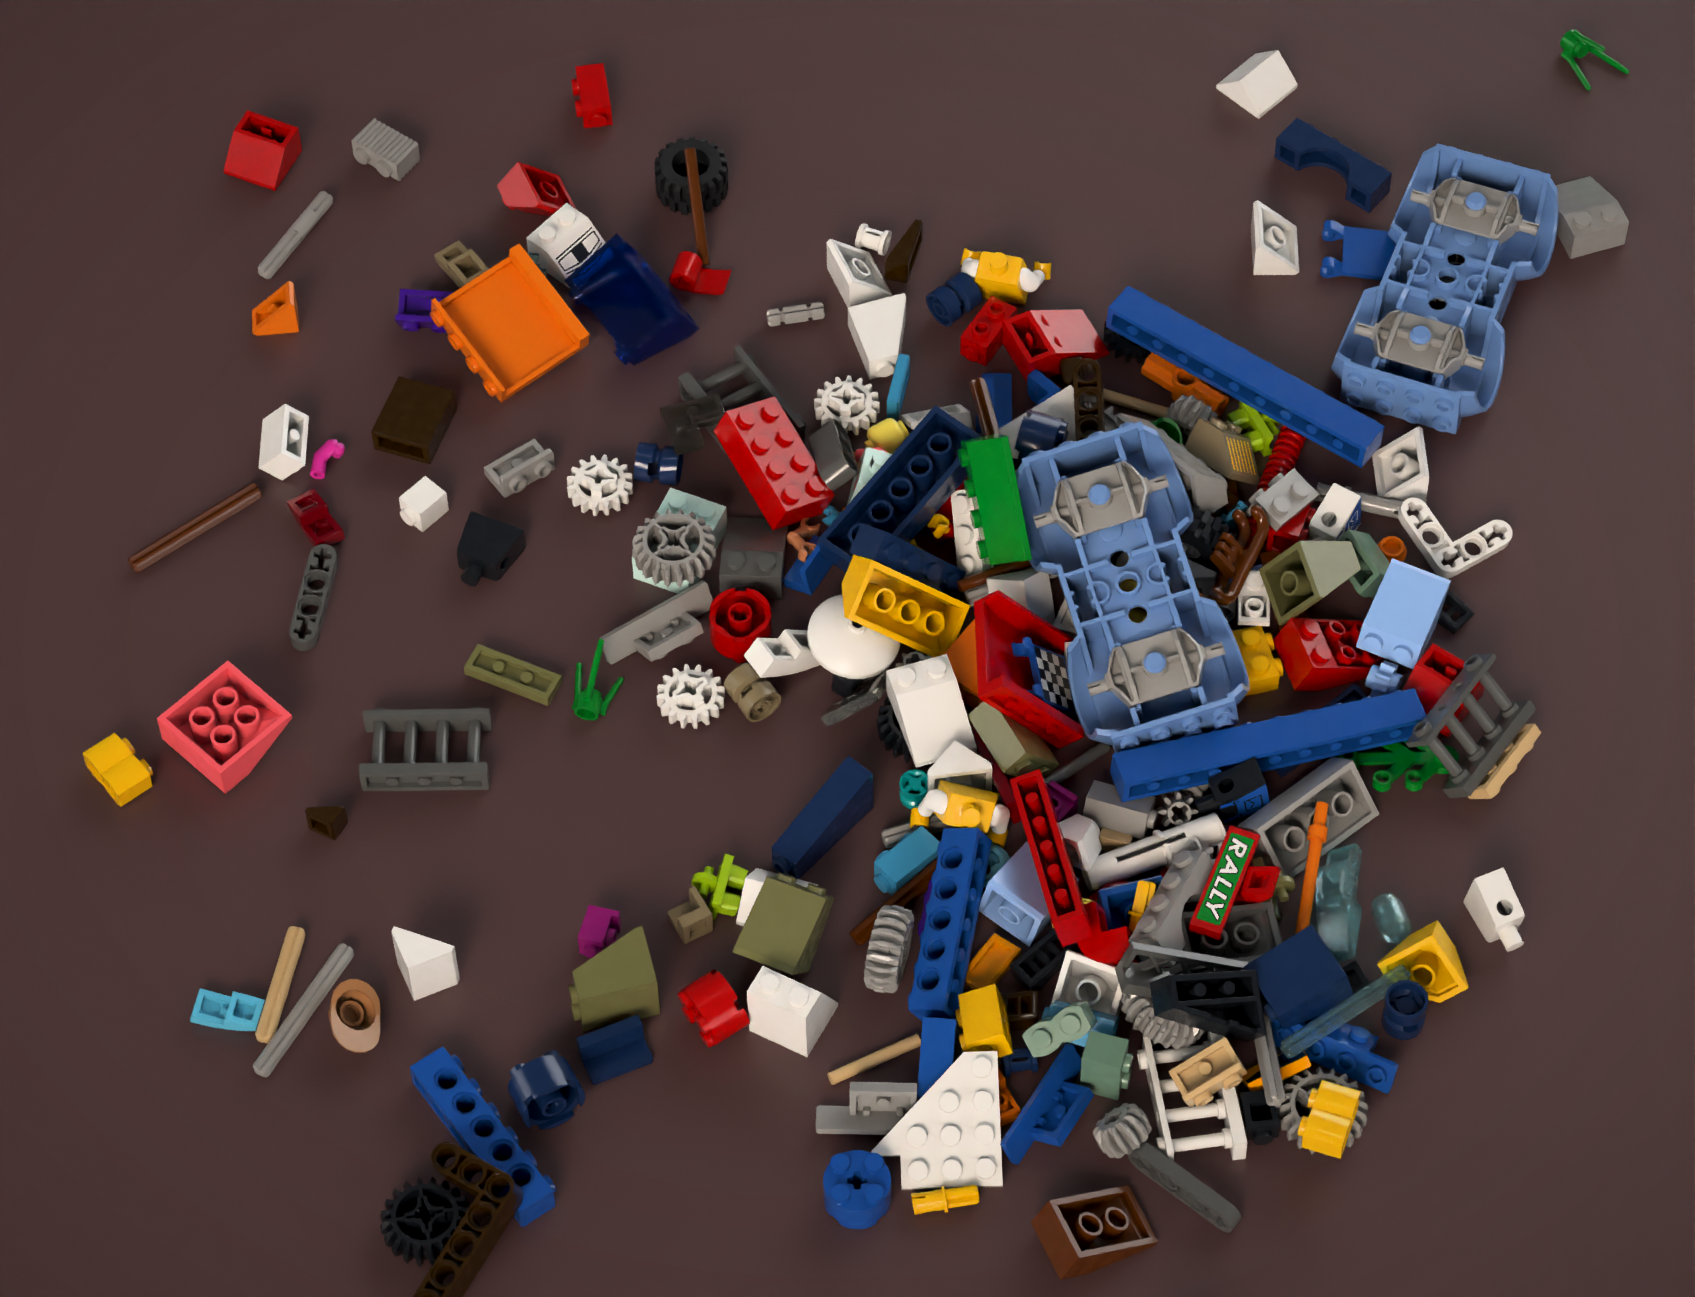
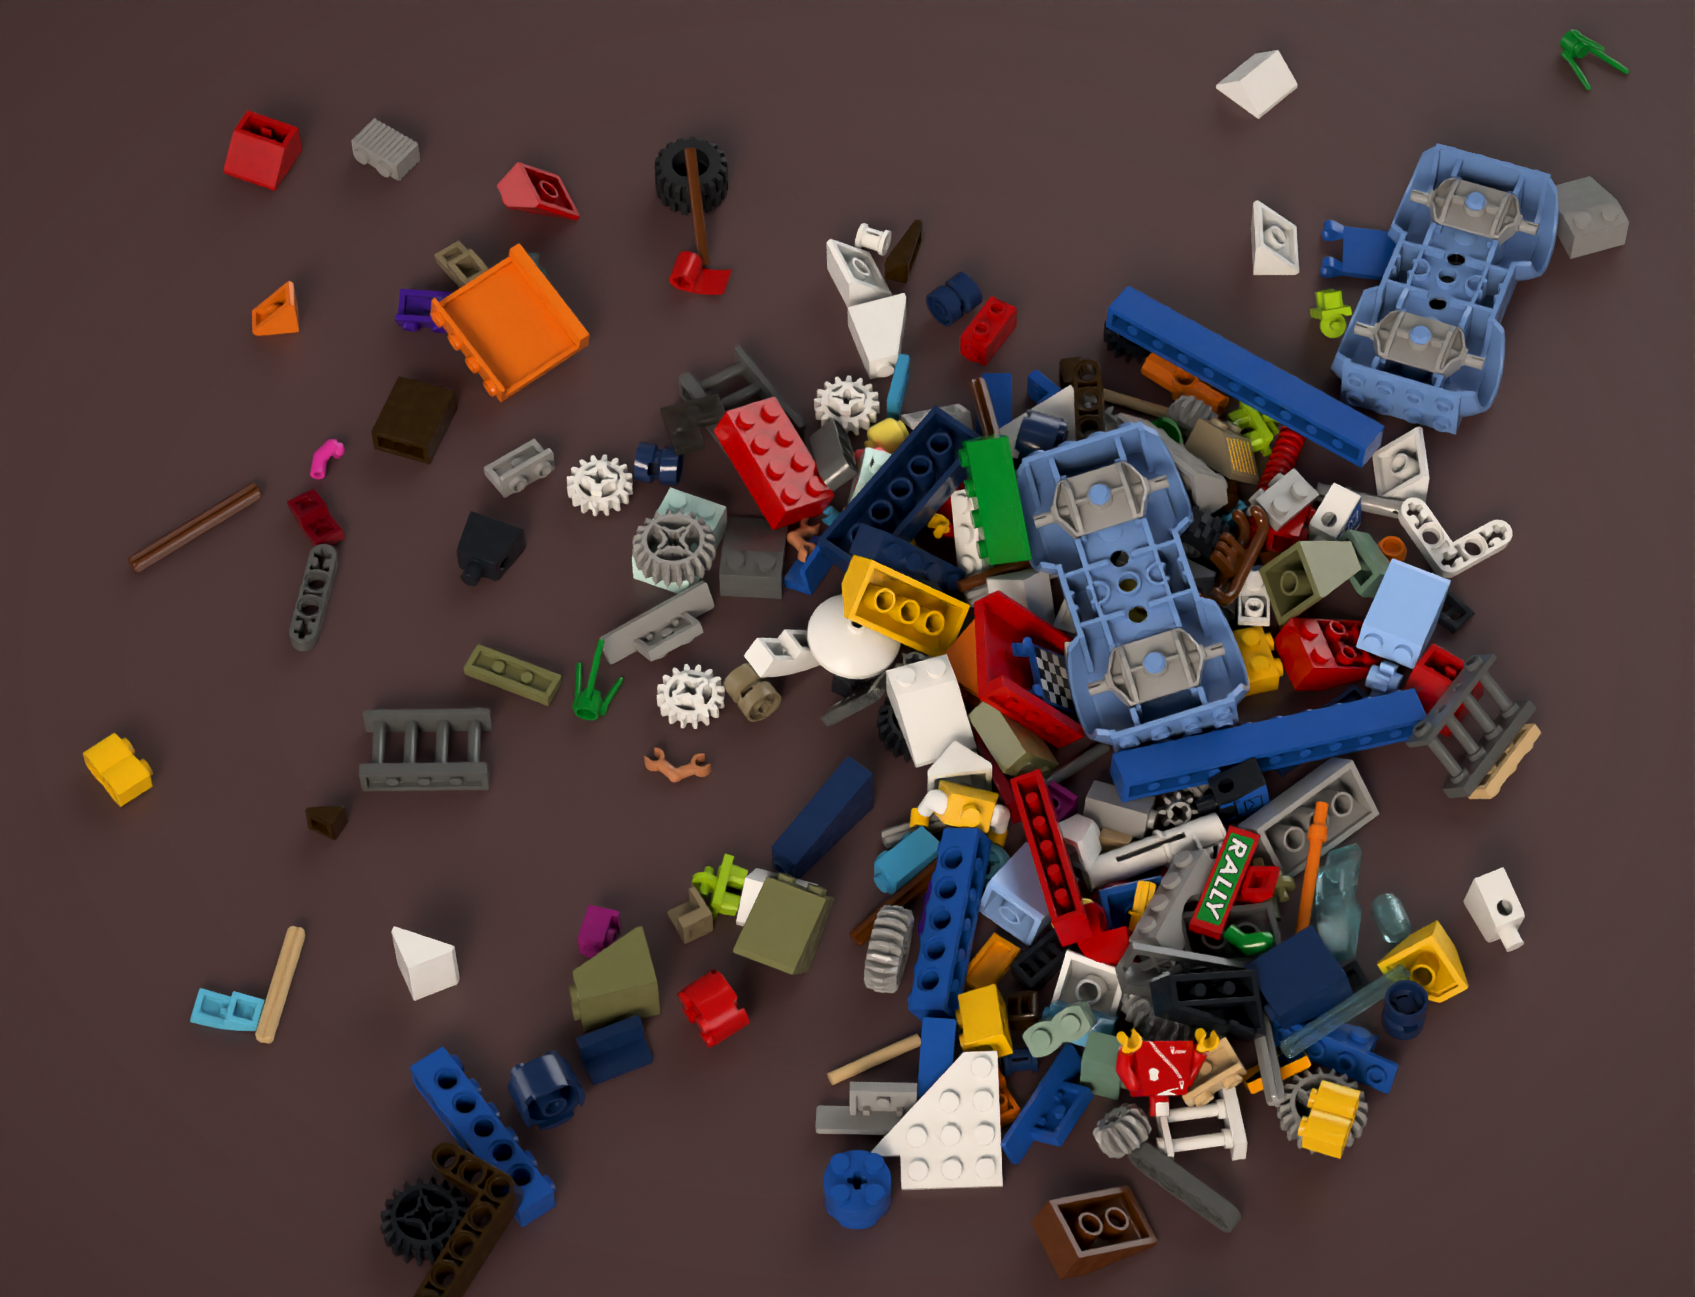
(224, 726): coral slope -> none
(283, 442): white brick -> none
(295, 235): light grey axle -> none
(303, 1010): light grey axle -> none
(355, 1016): medium nougat piece -> none
(423, 504): white brick -> none
(564, 242): white slope -> none
(593, 94): red brick -> none
(630, 301): clear blue windscreen -> none
(677, 774): none -> nougat arm
(737, 621): red brick -> none
(787, 1011): white slope -> none
(795, 314): light grey axle -> none
(912, 781): teal wheel -> none
(944, 1199): yellow axle -> none
(1003, 275): yellow torso -> none
(1046, 336): red slope -> none
(1161, 1067): none -> red torso
(1249, 943): none -> green arm
(1259, 1119): black brick -> none
(1306, 146): dark blue arch -> none
(1330, 312): none -> lime hips
(1401, 760): green plant -> none

